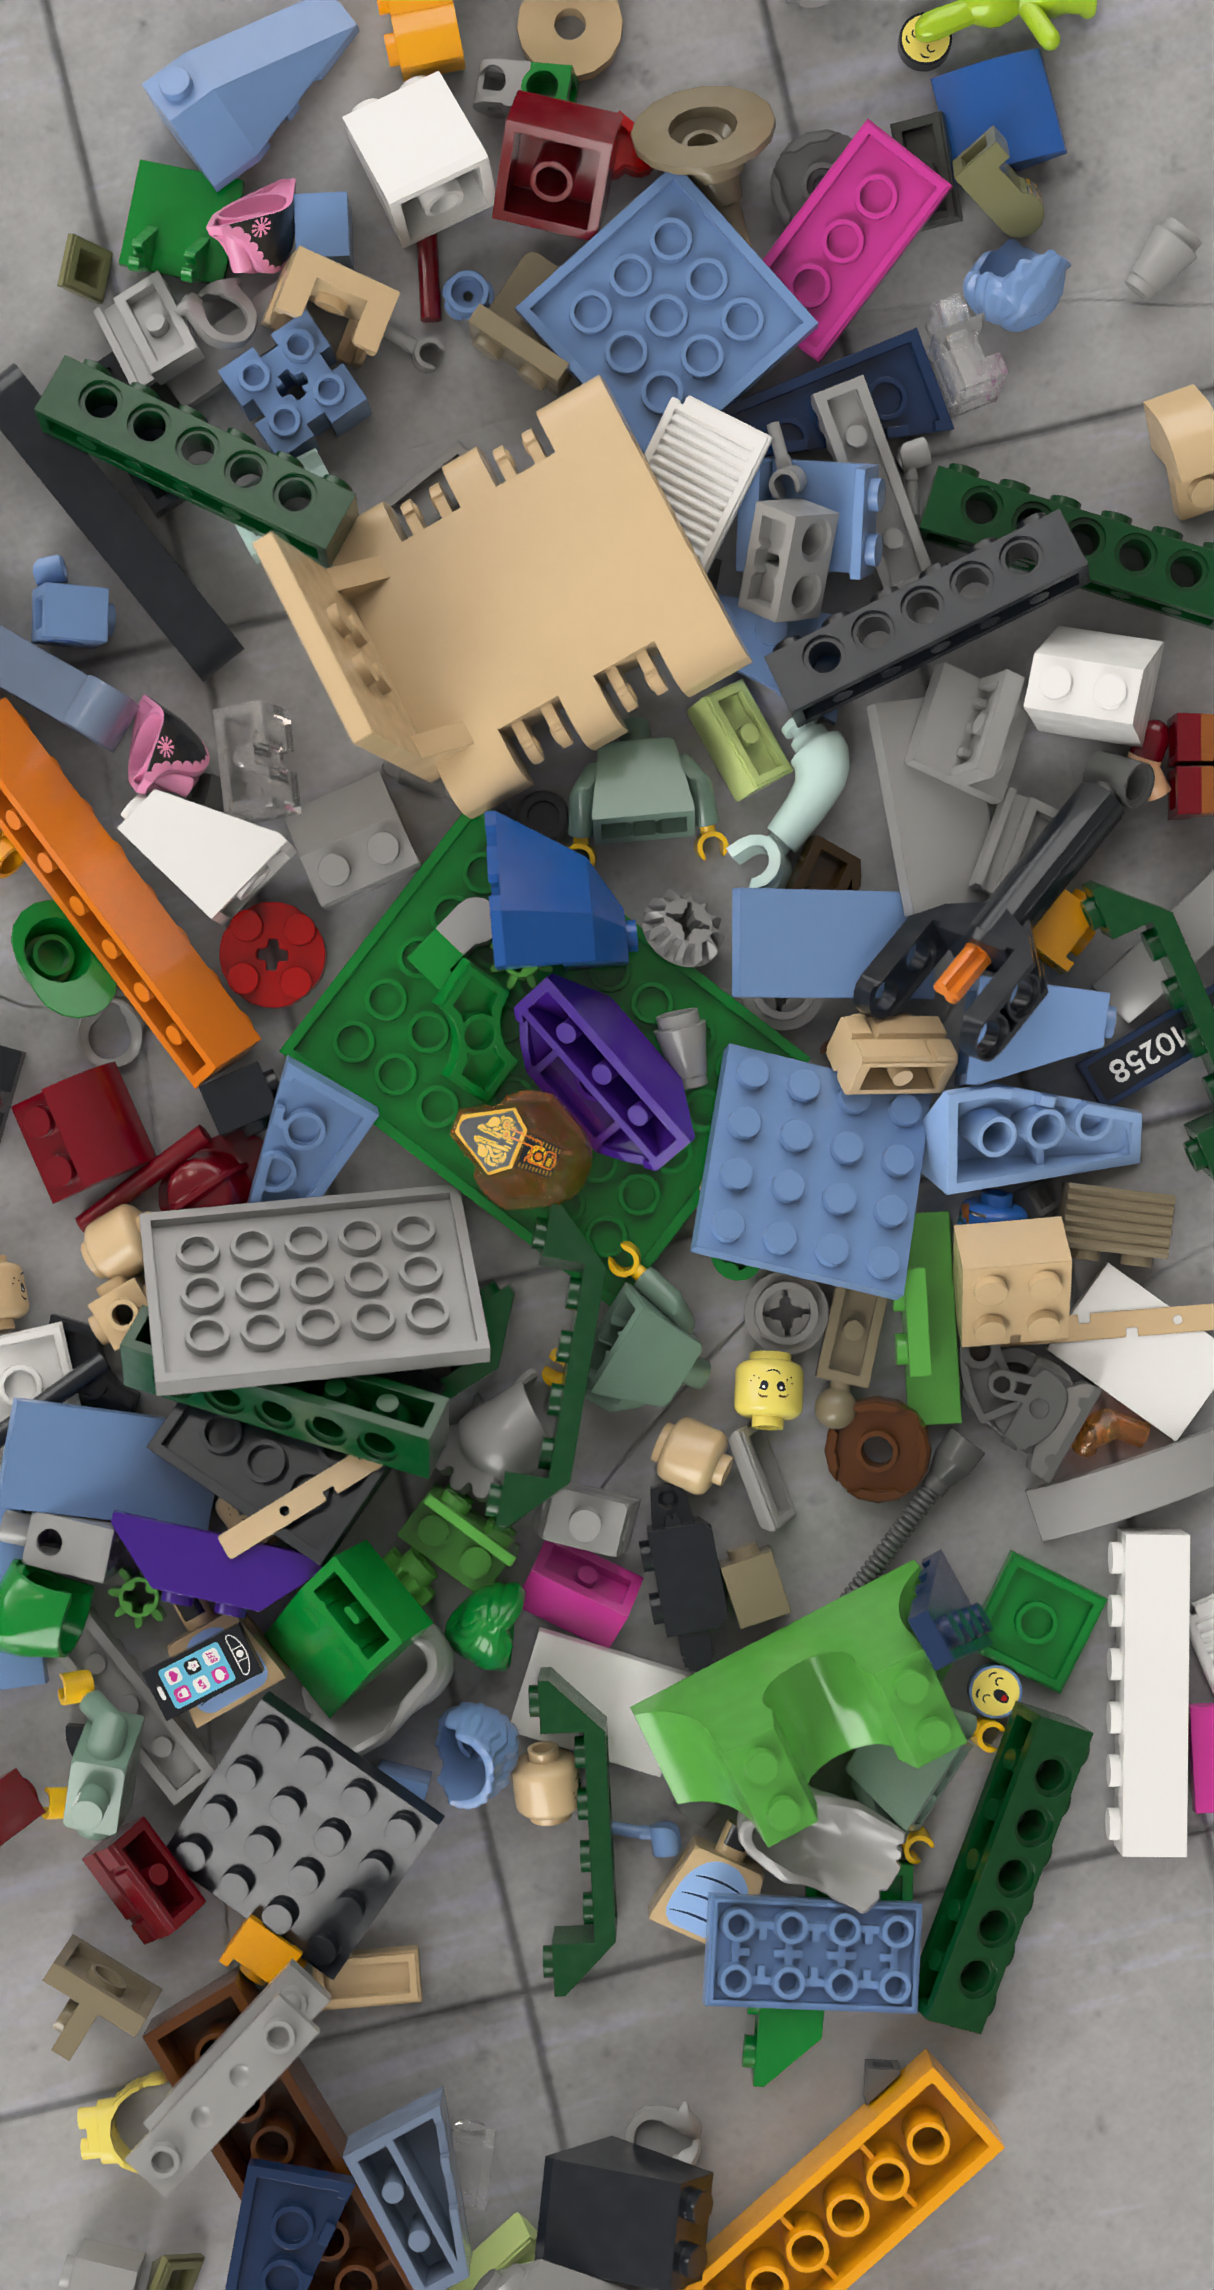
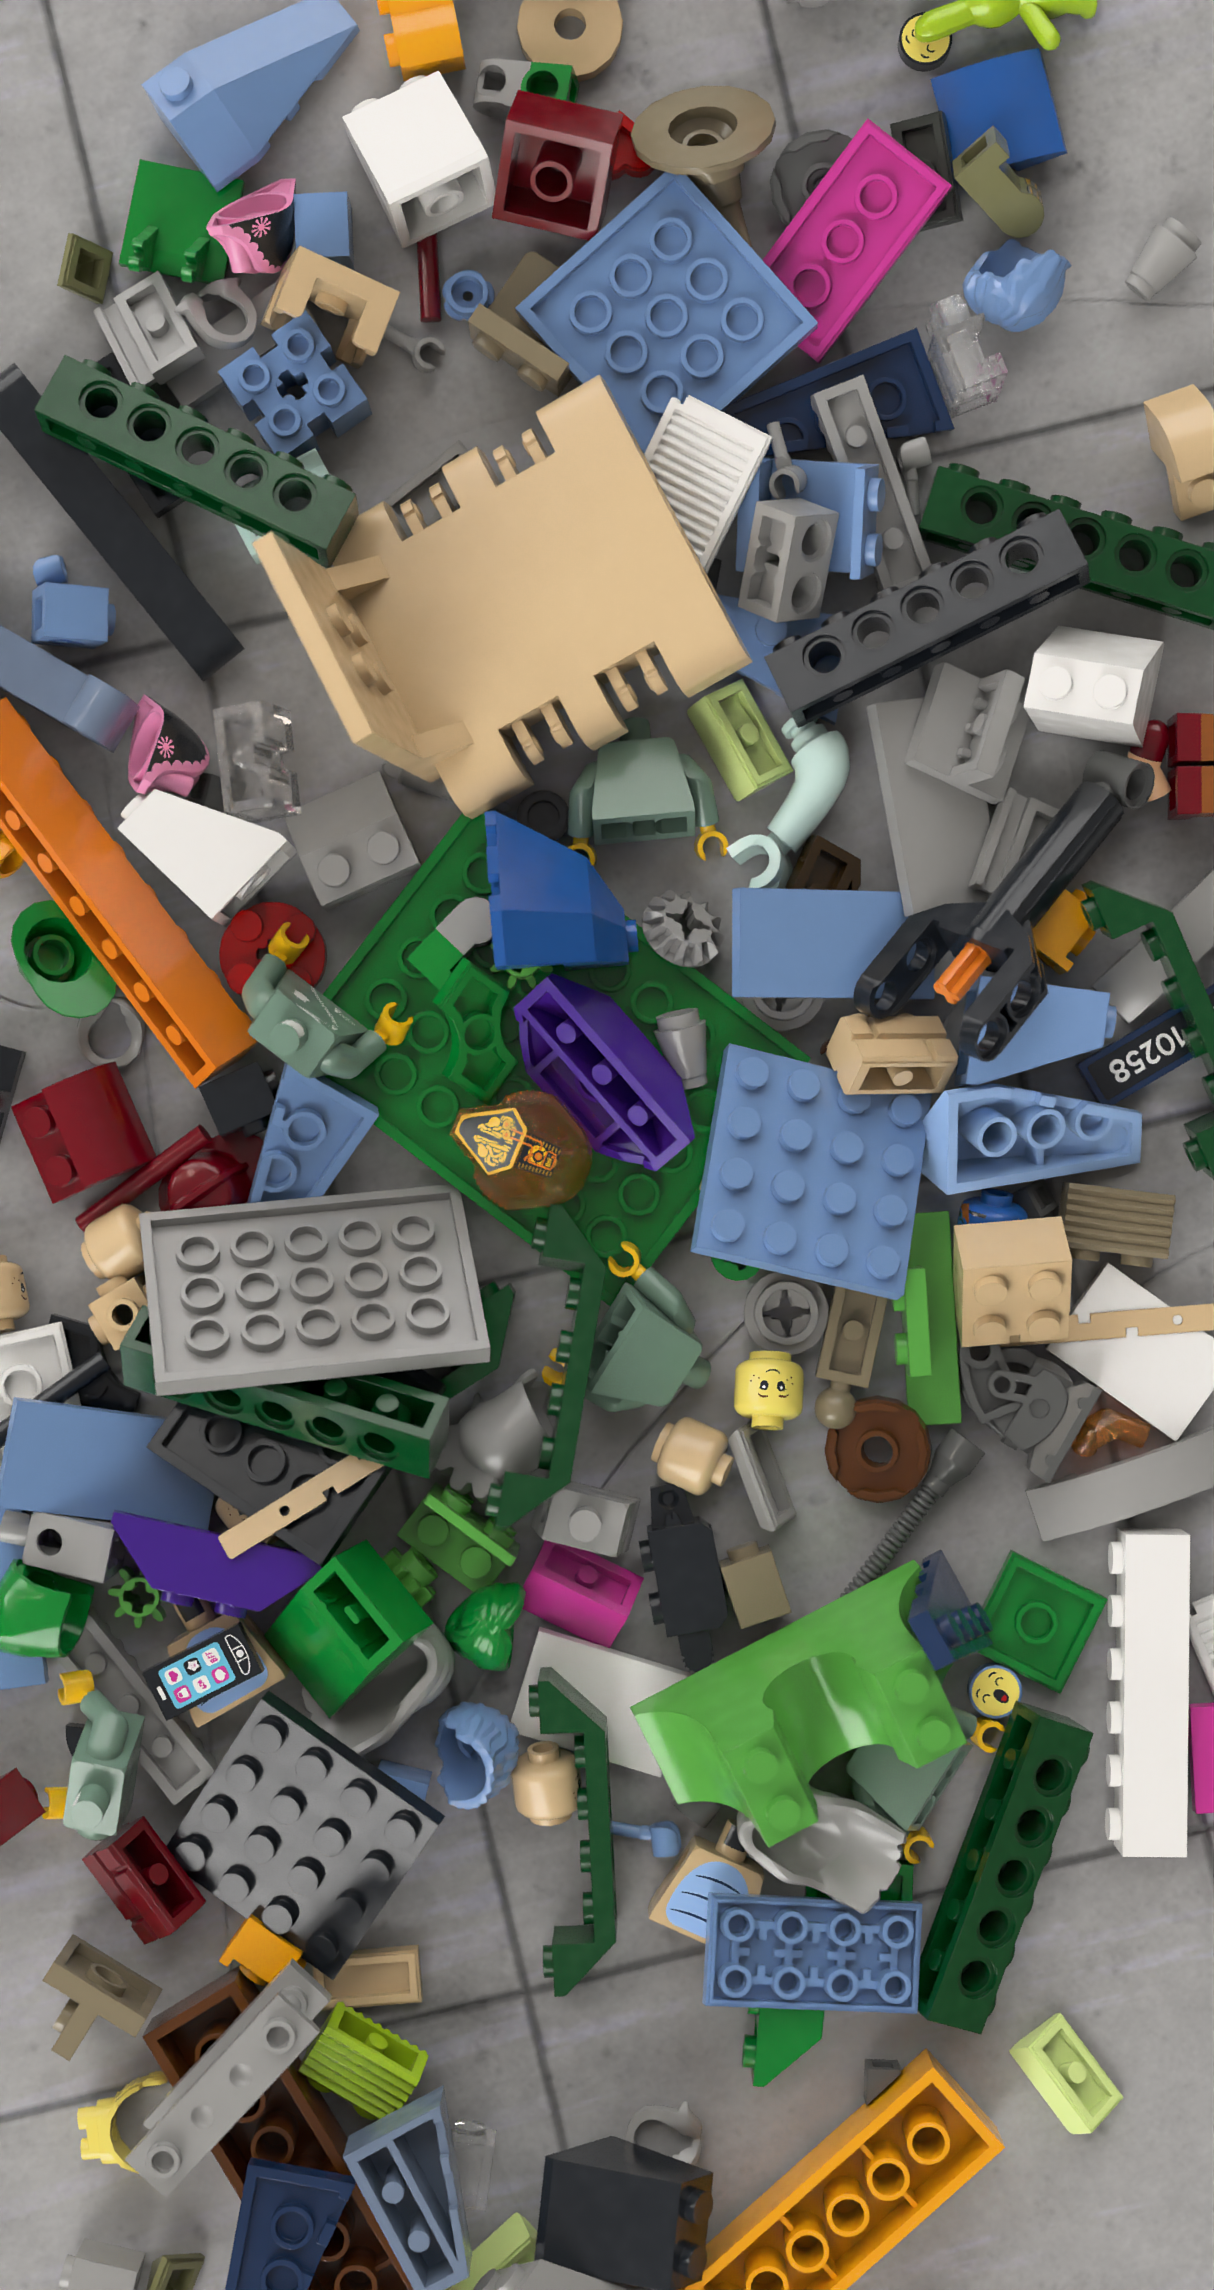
(307, 1026): none -> sand green torso
(363, 2063): none -> lime brick
(1066, 2075): none -> yellowish green slope

